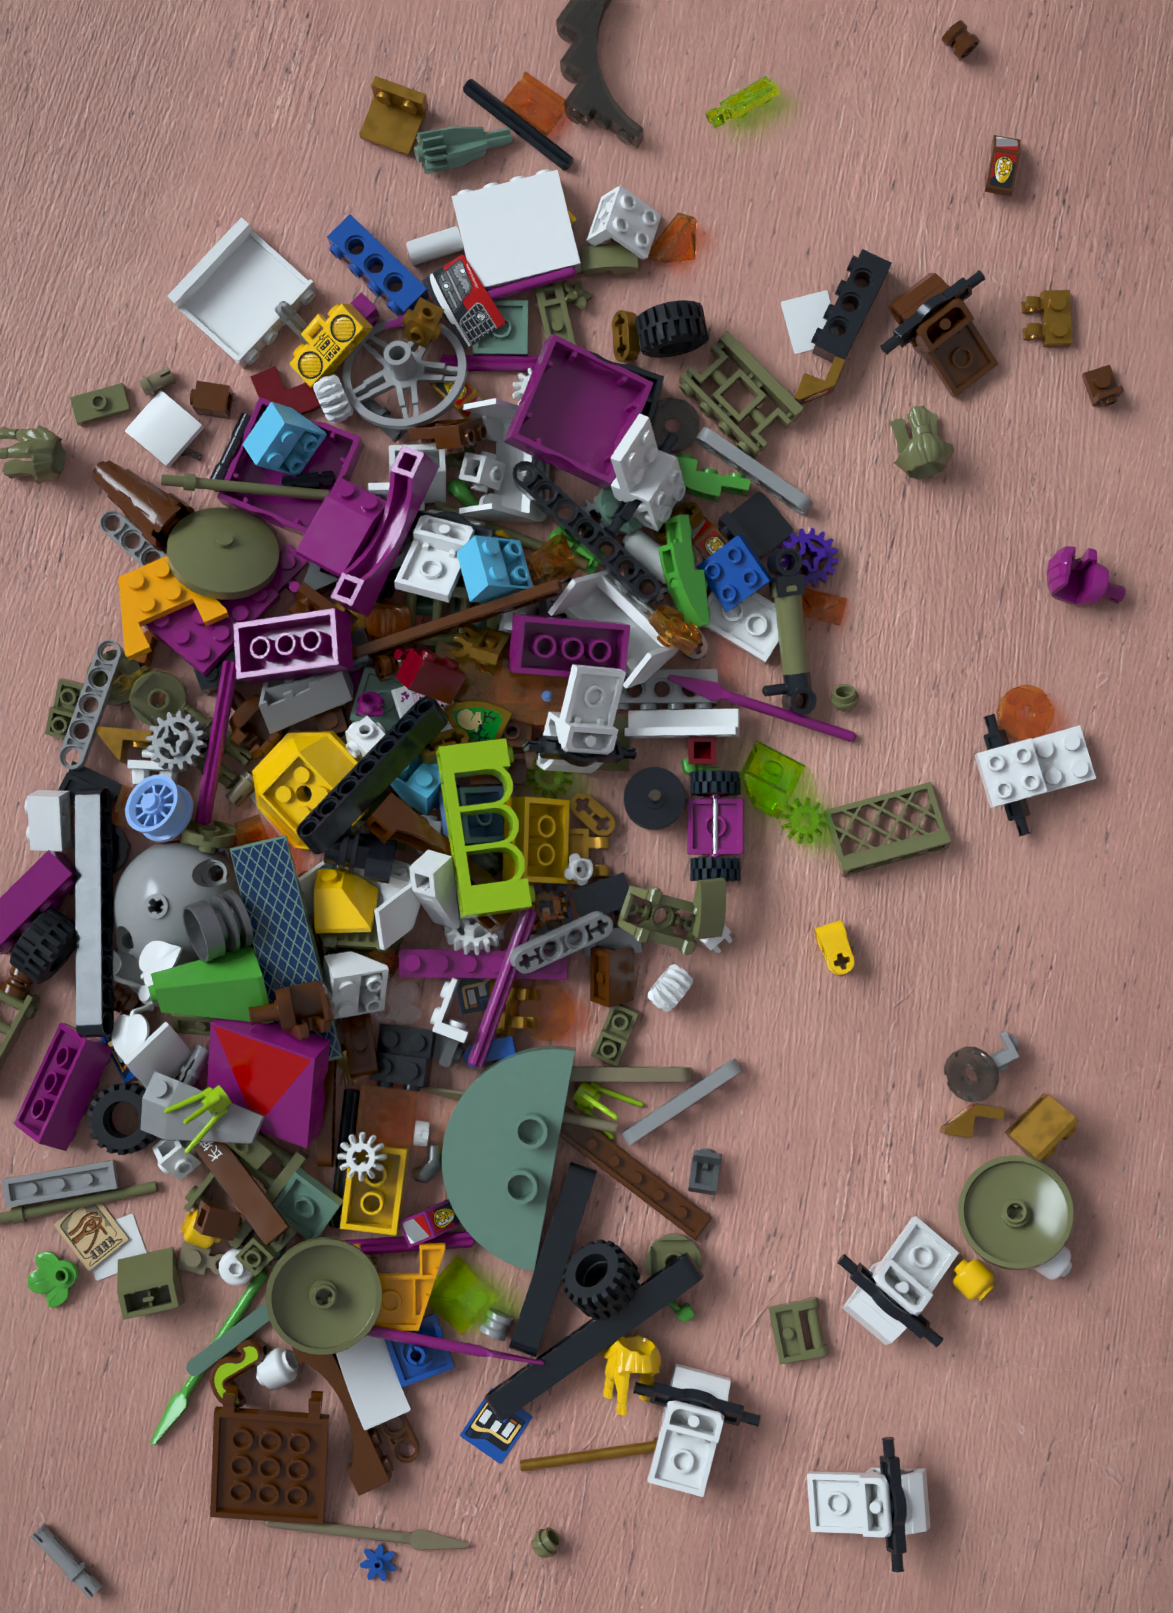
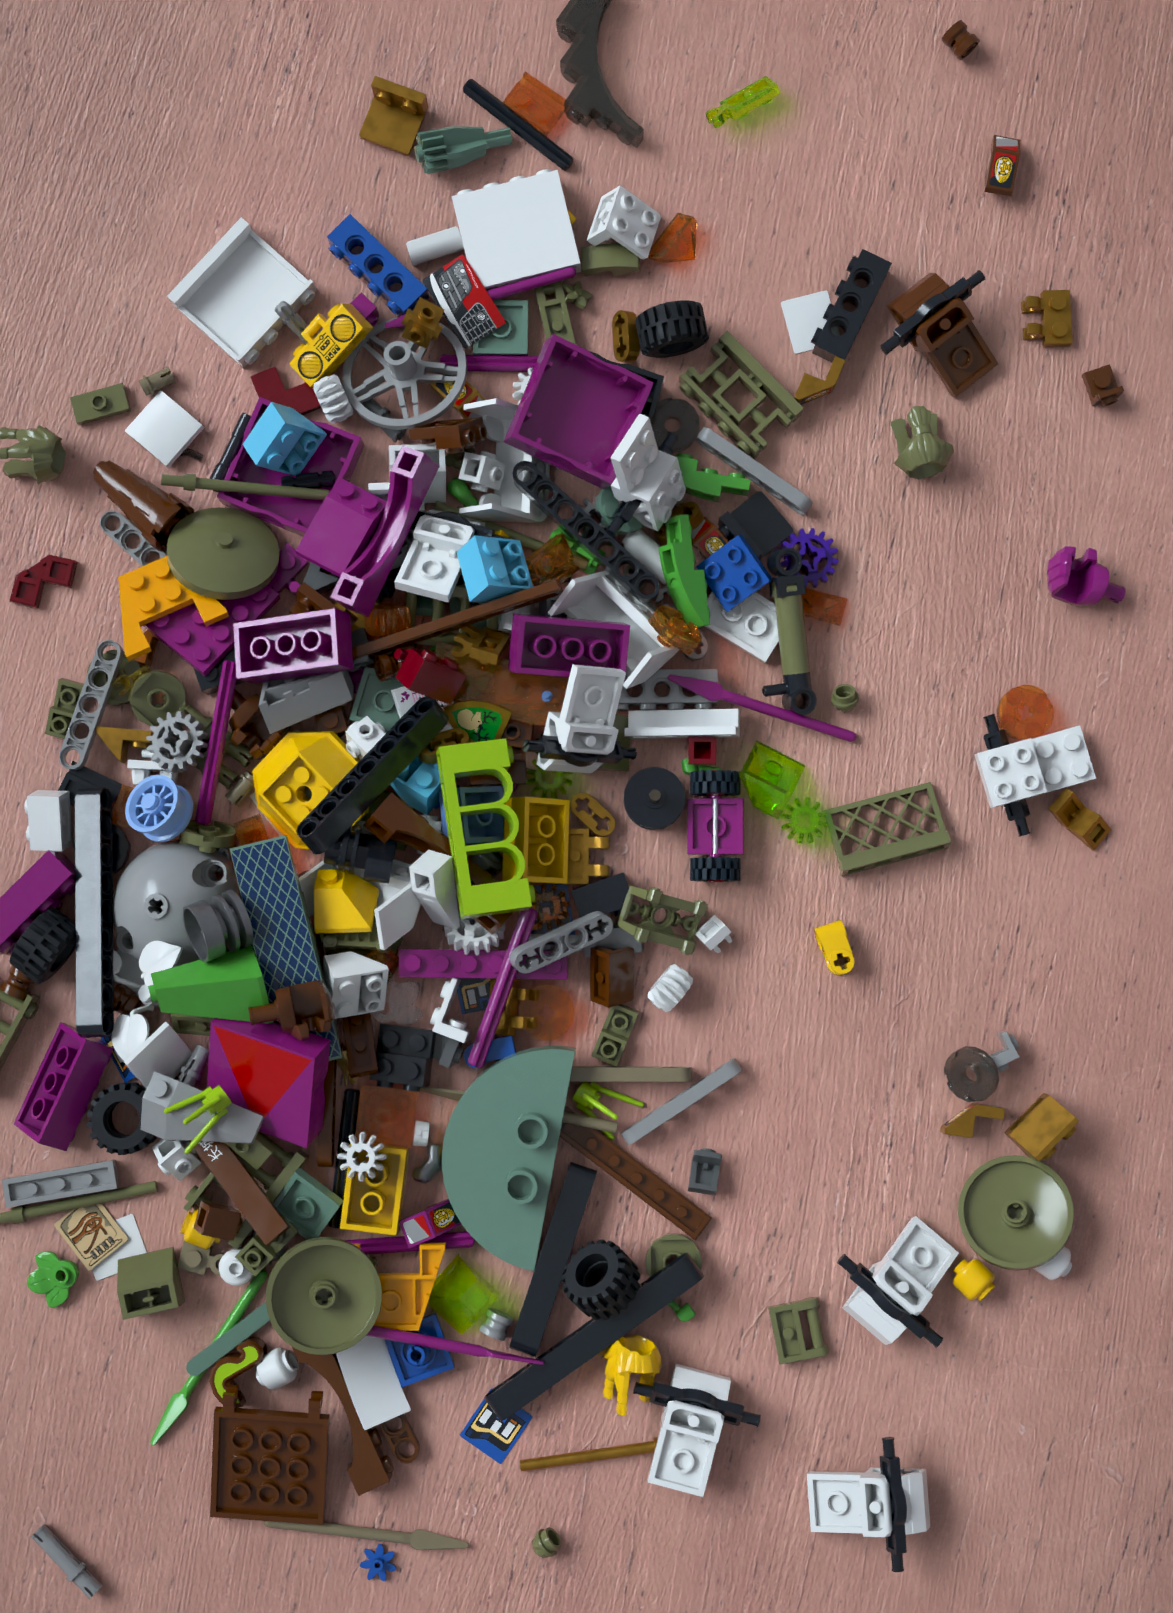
(30, 582): none -> dark red tile
(212, 399): reddish brown brick -> none
(370, 705): magenta plate -> none
(585, 872): white plate -> none
(711, 907): olive slope -> none
(1079, 820): none -> pearl gold slope

